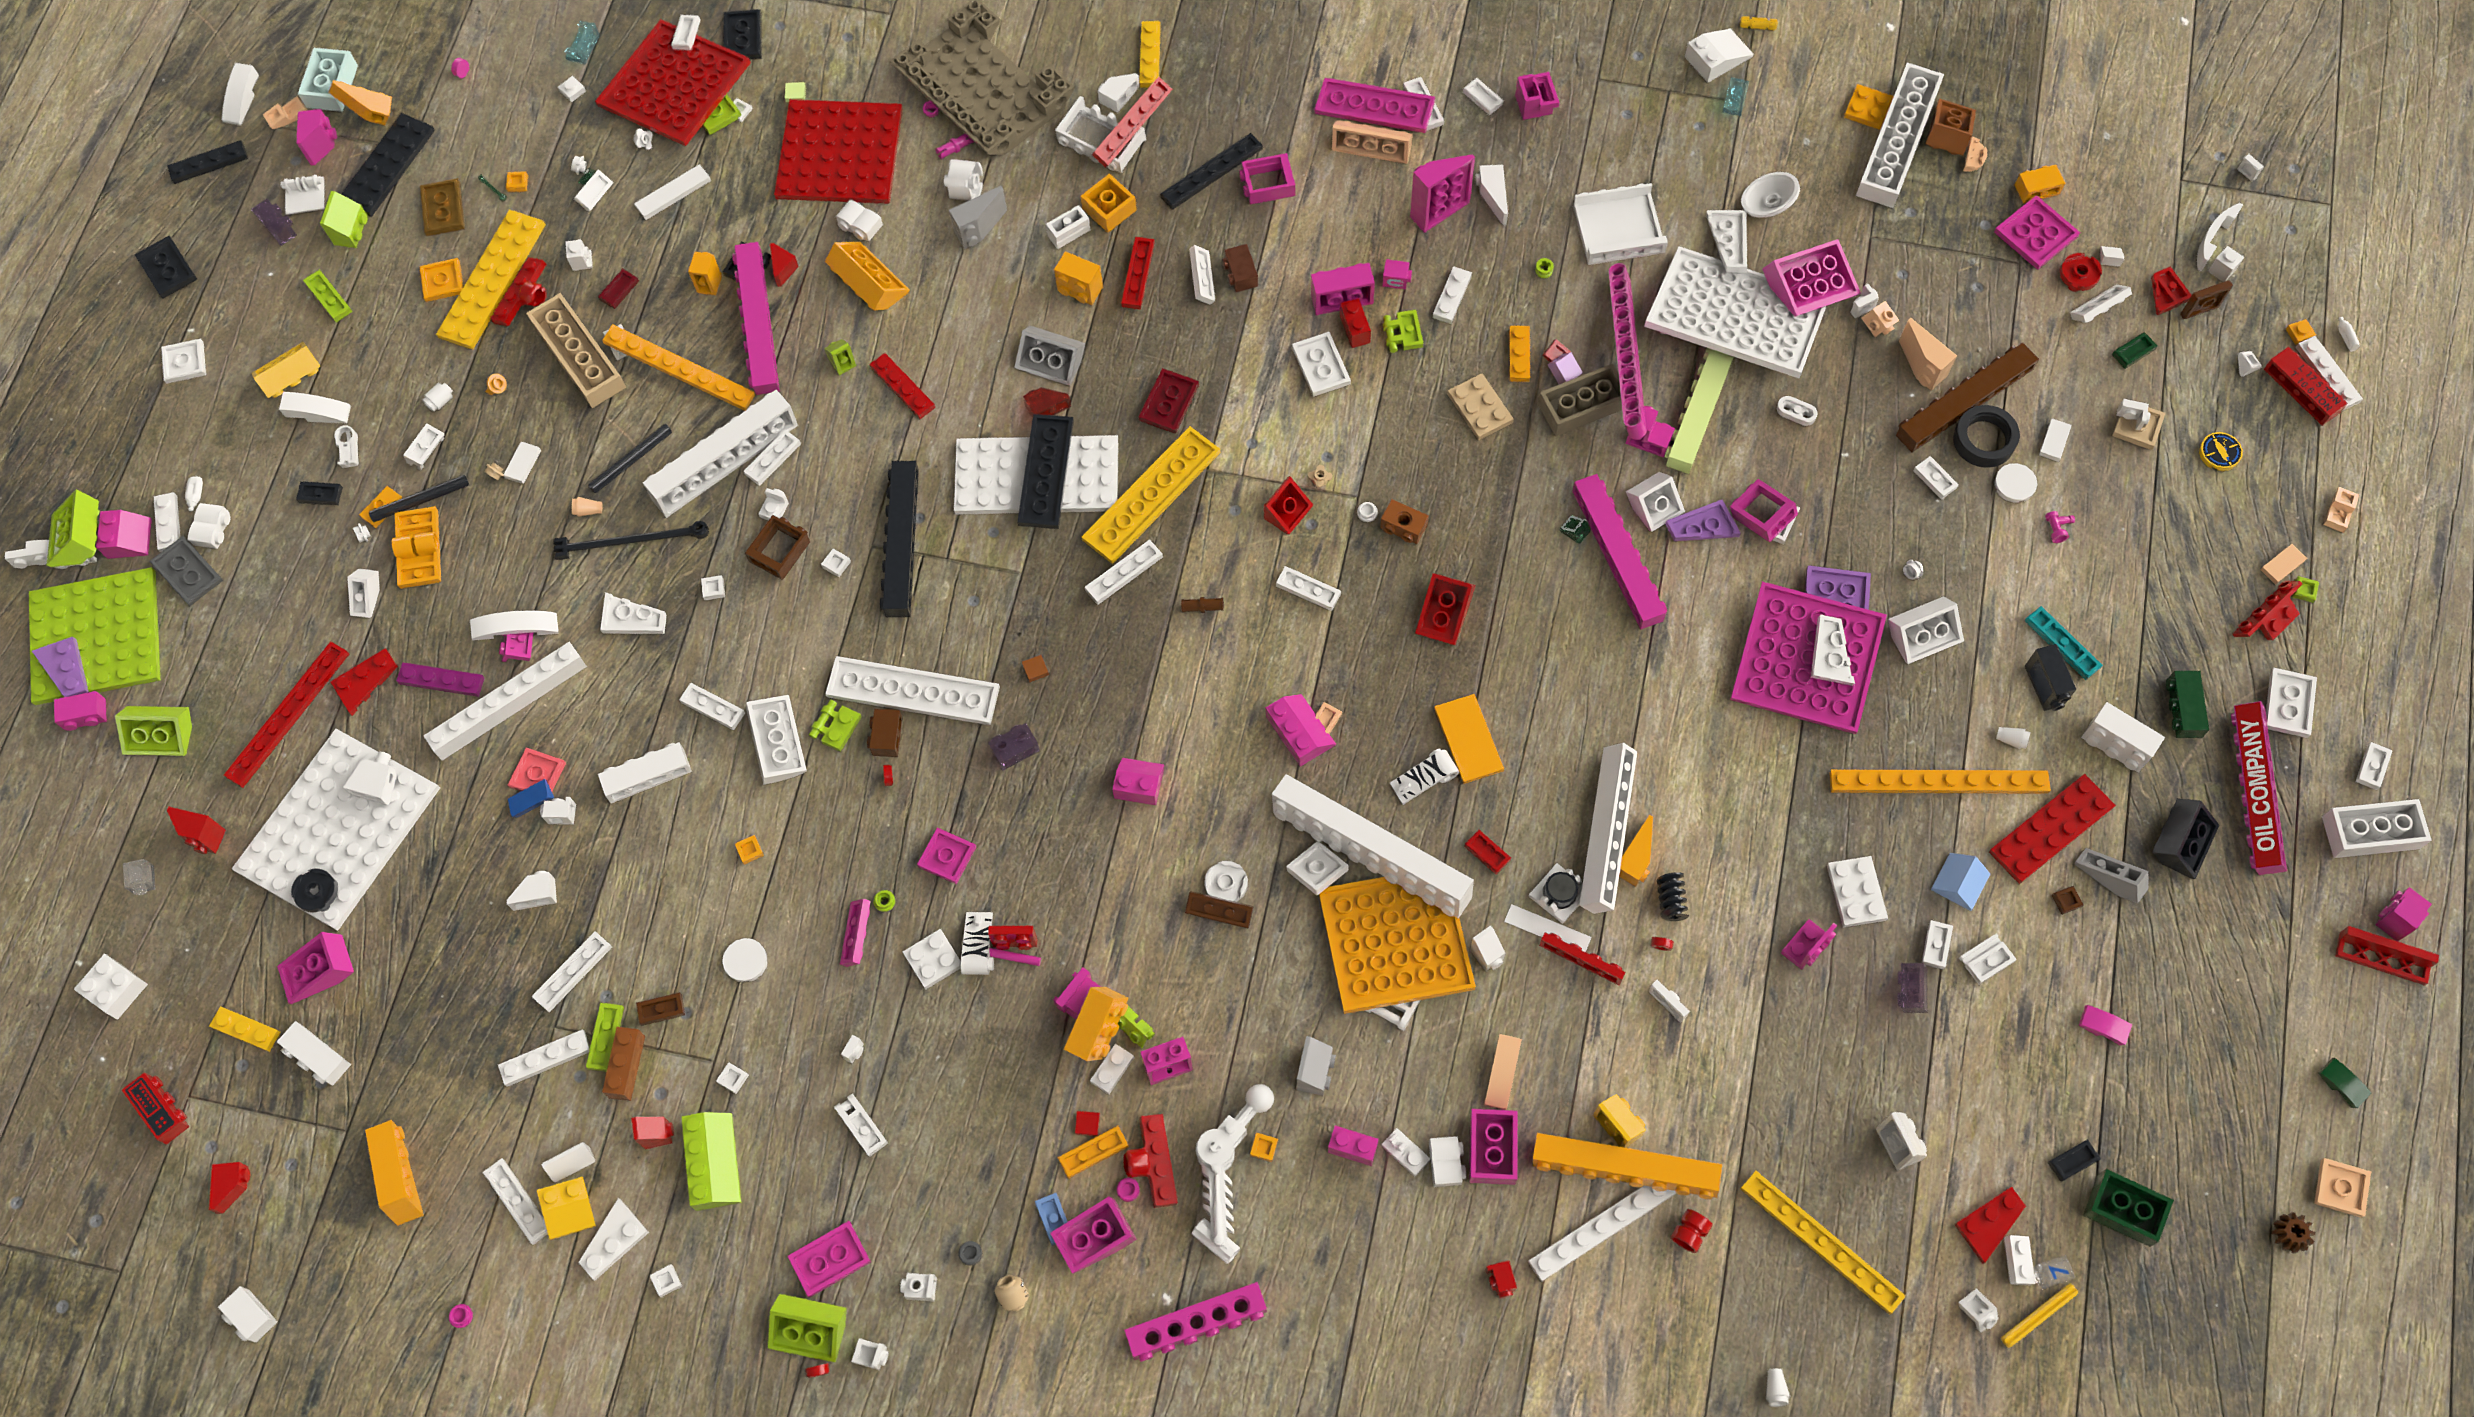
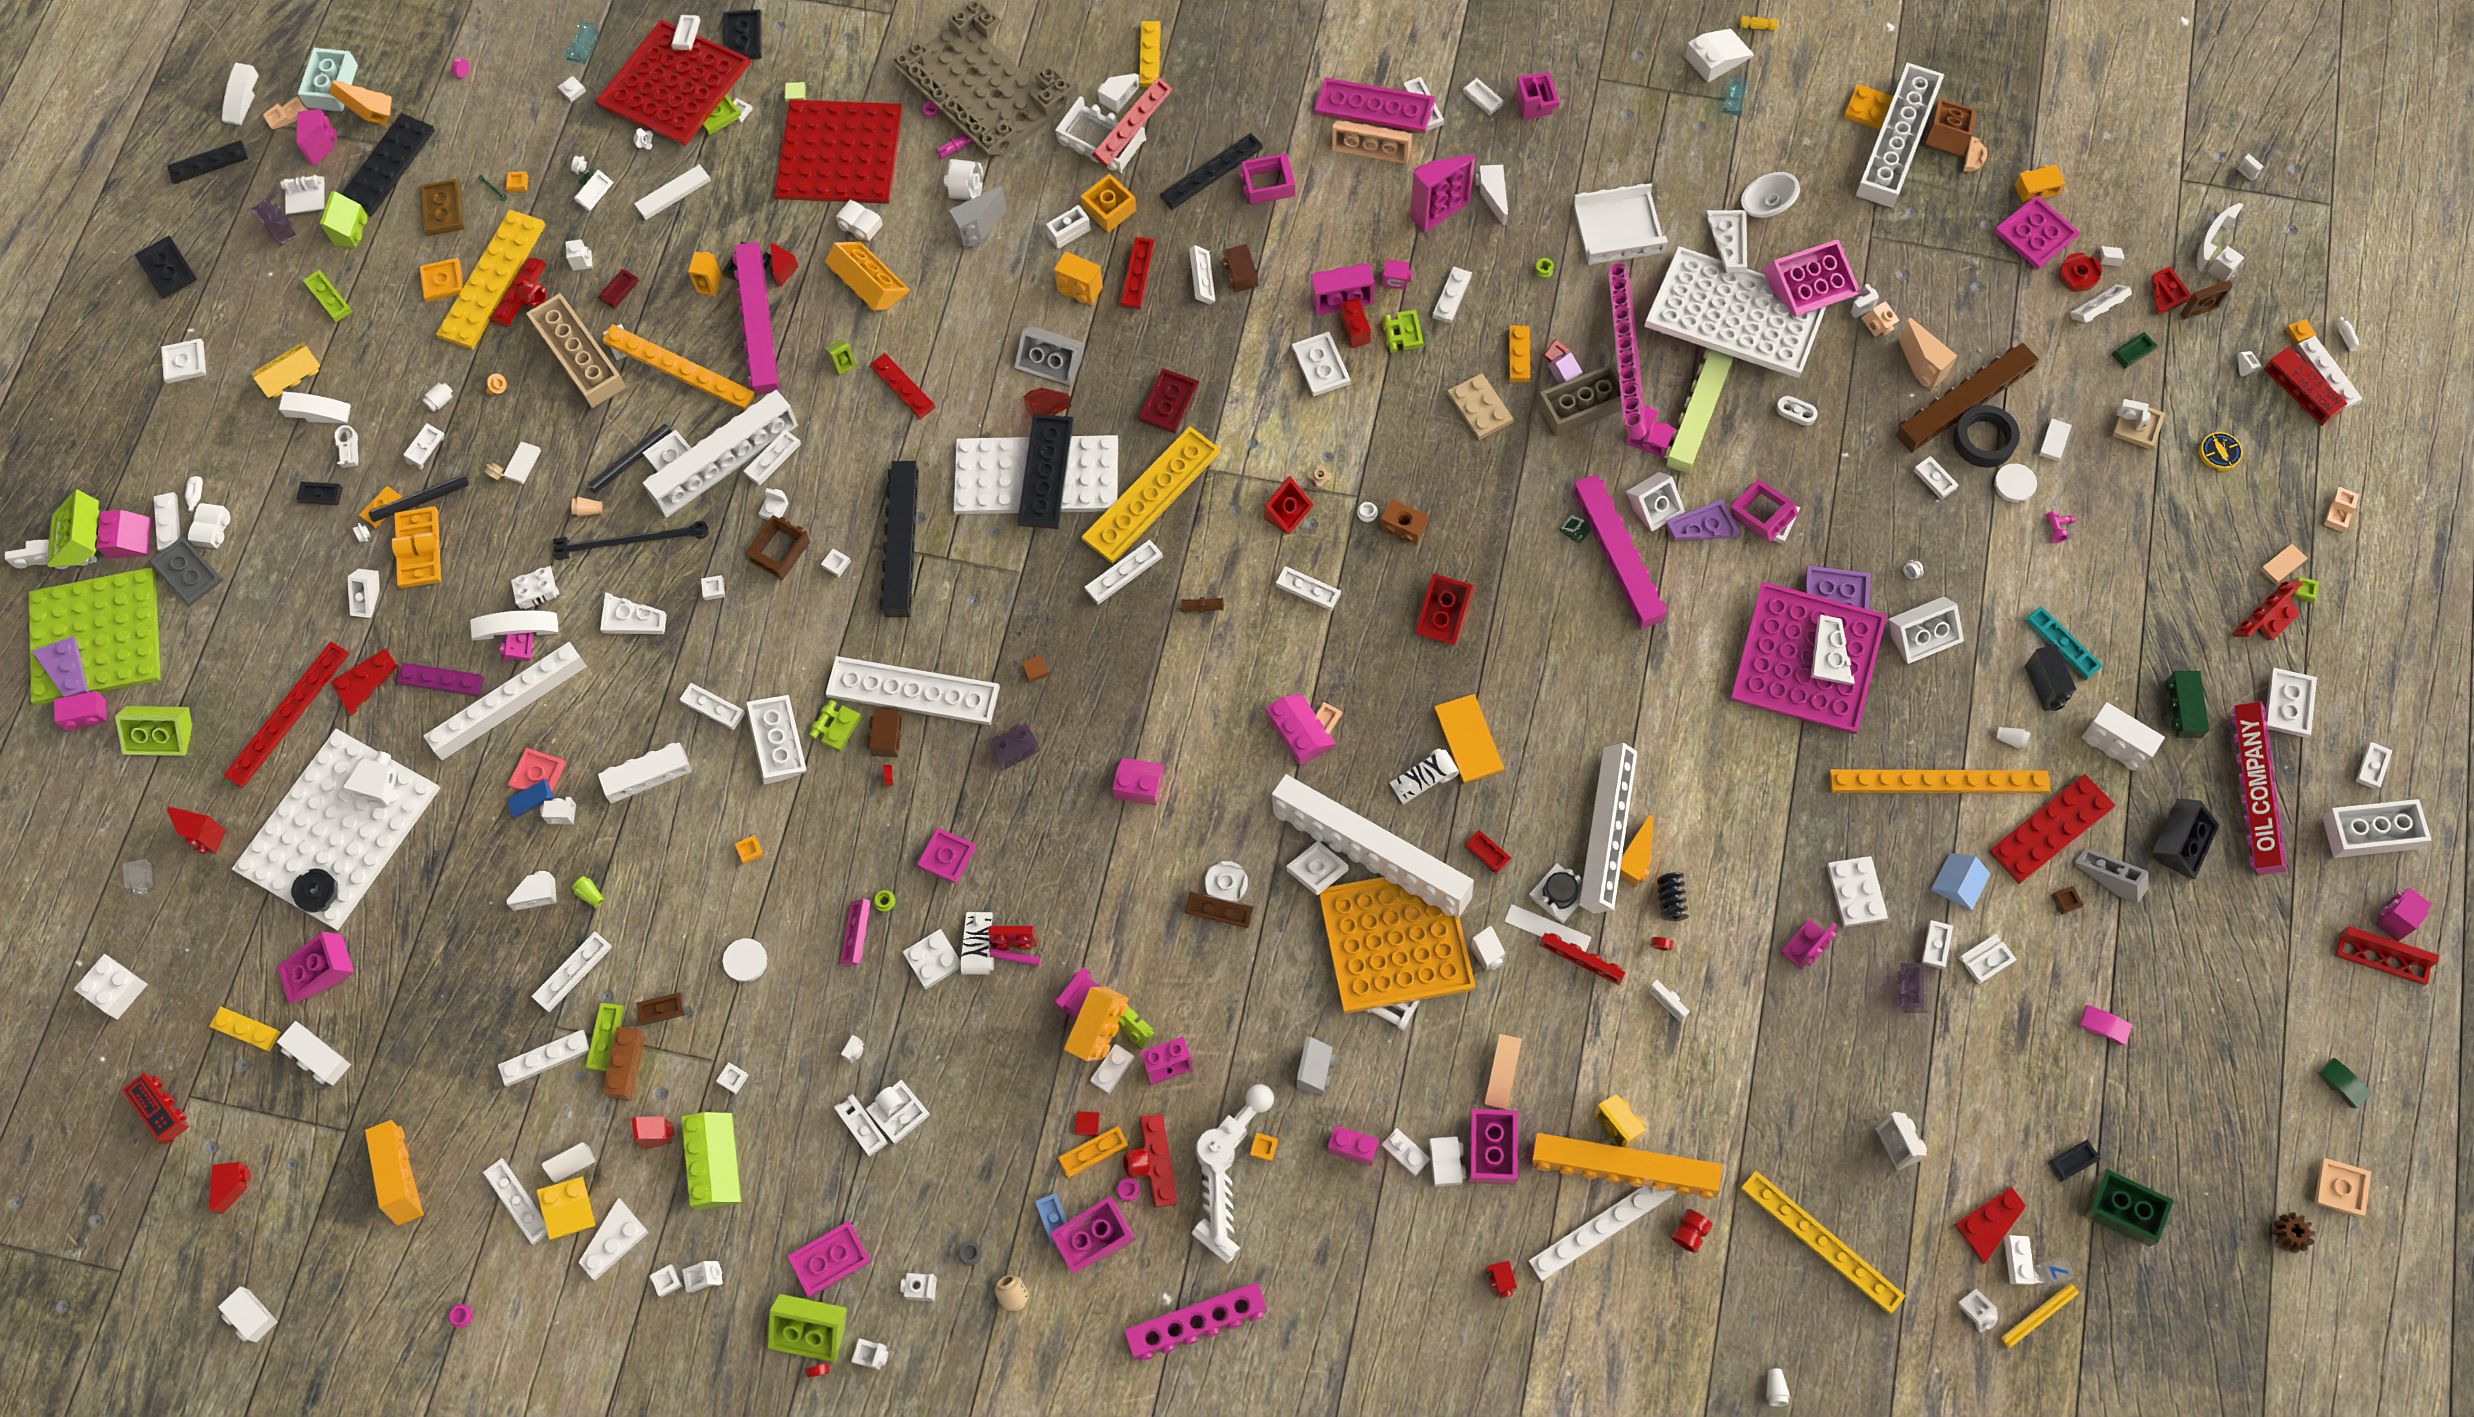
(534, 585): none -> white hinge
(587, 891): none -> lime cone
(666, 450): none -> white plate
(702, 1276): none -> white bracket
(897, 1111): none -> white plate

